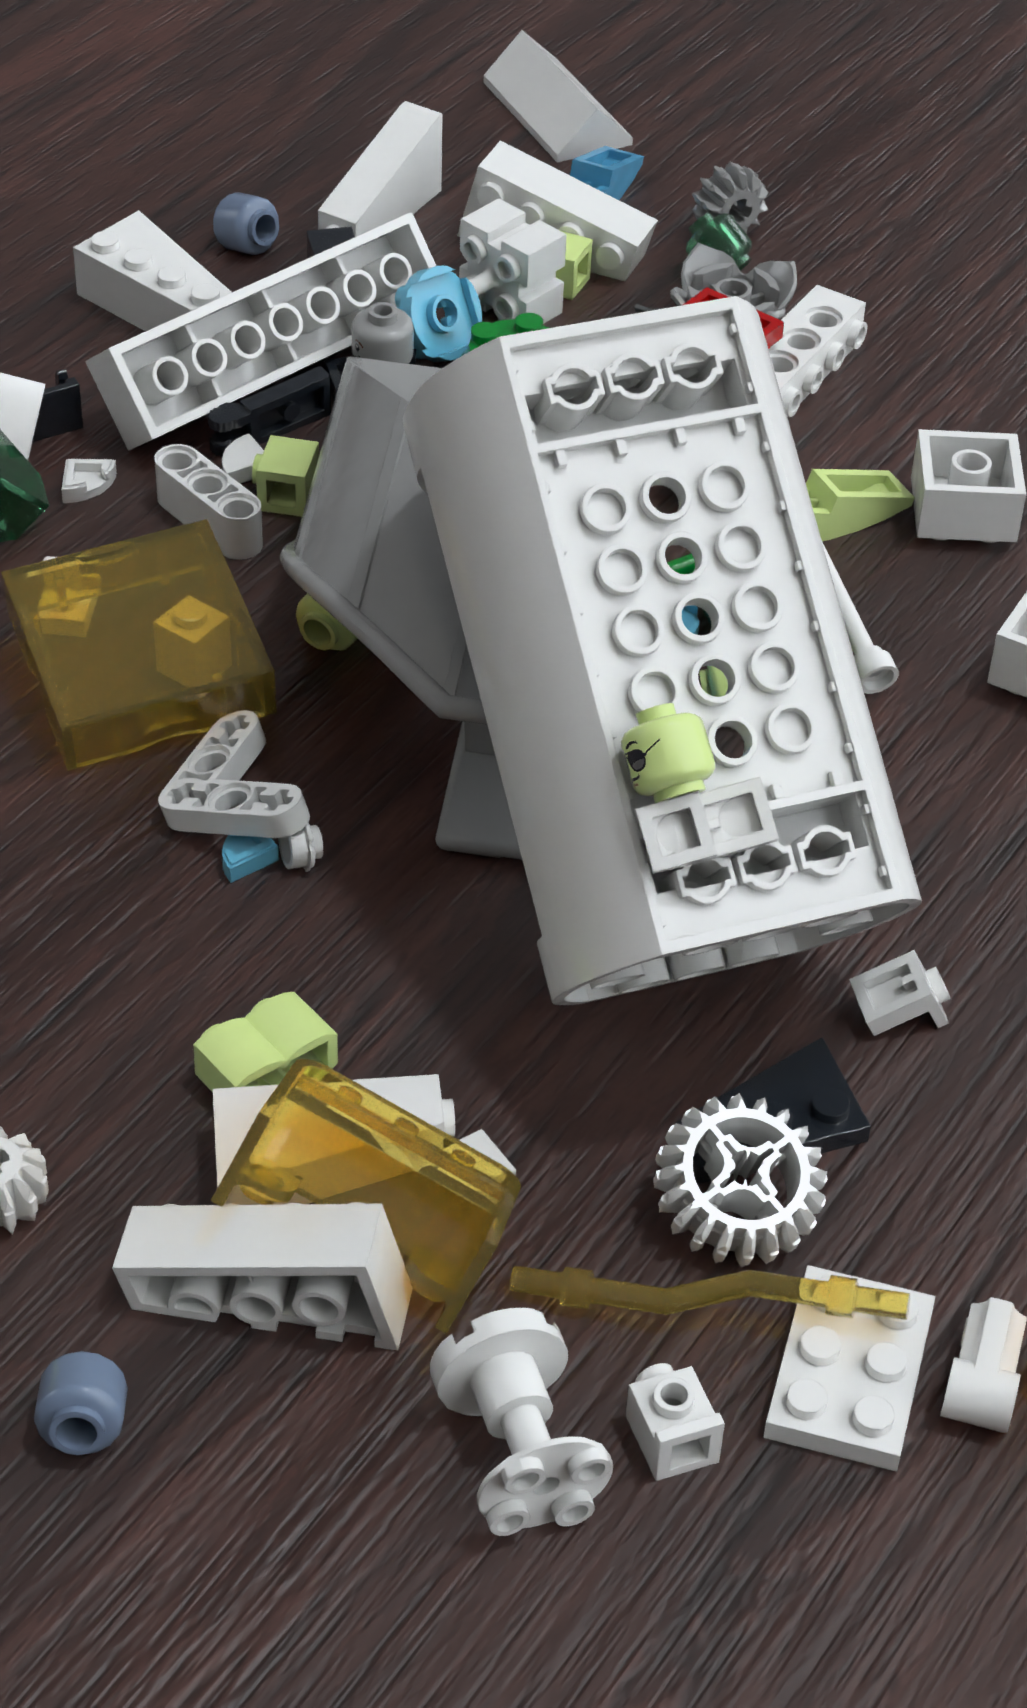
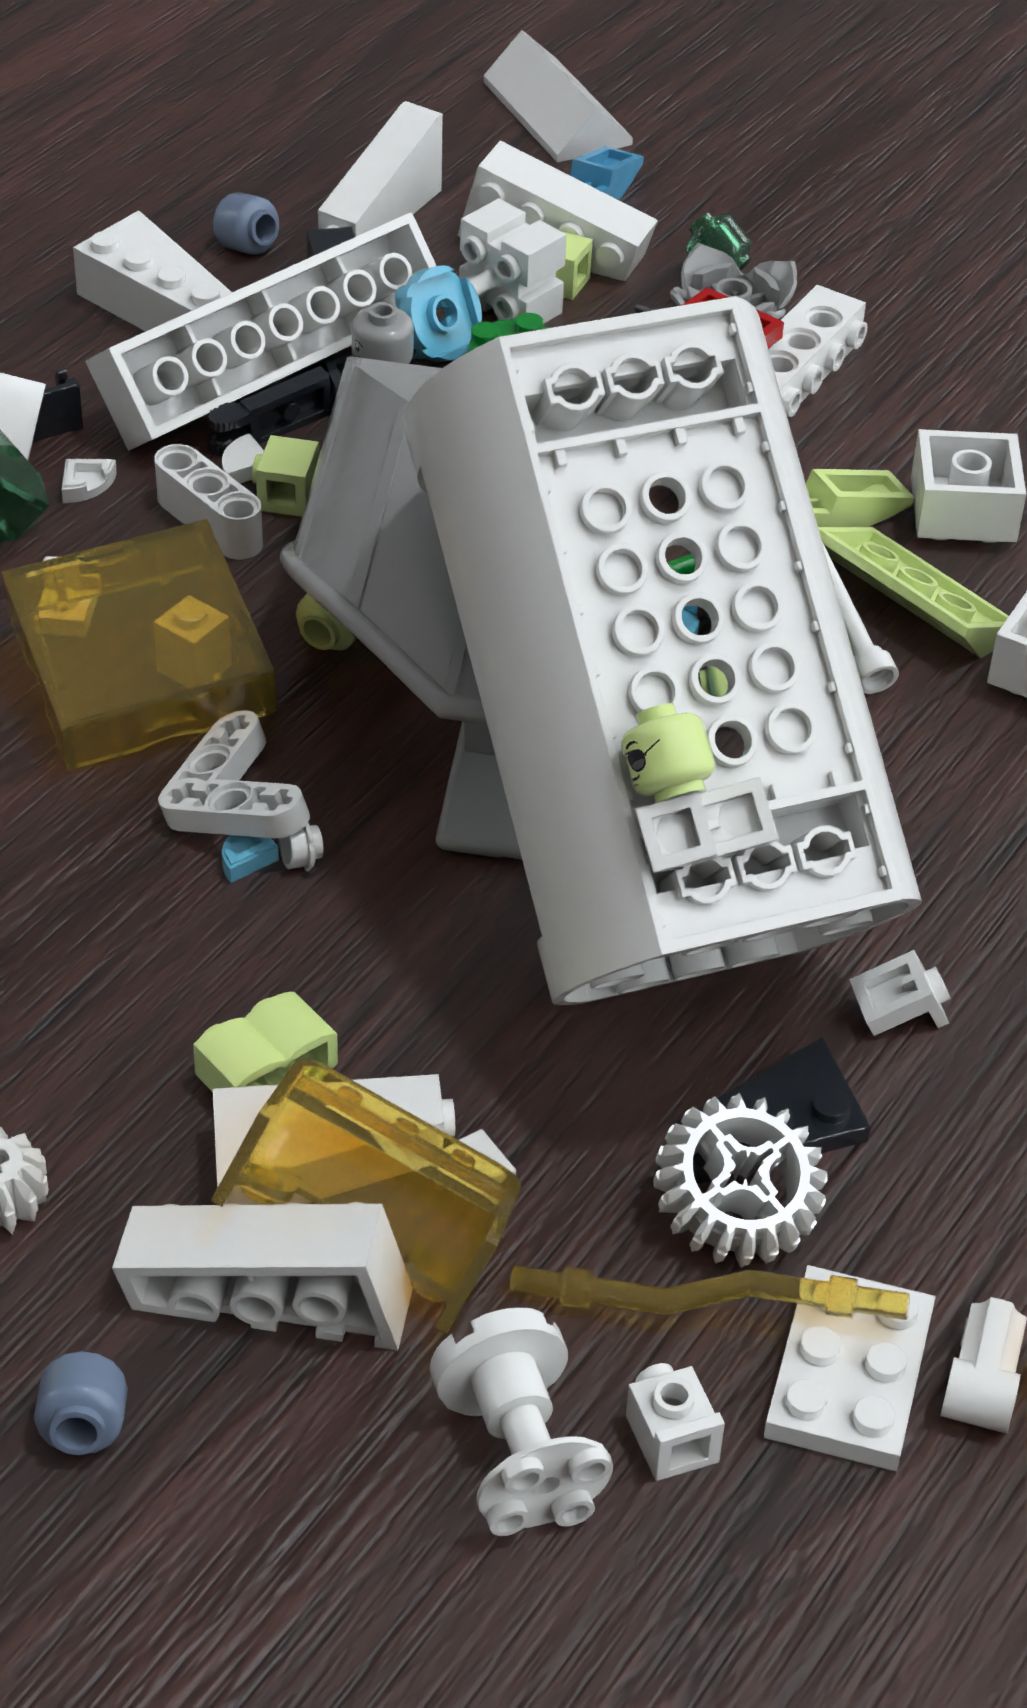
(733, 192): light grey gear -> none
(916, 586): none -> yellowish green slope

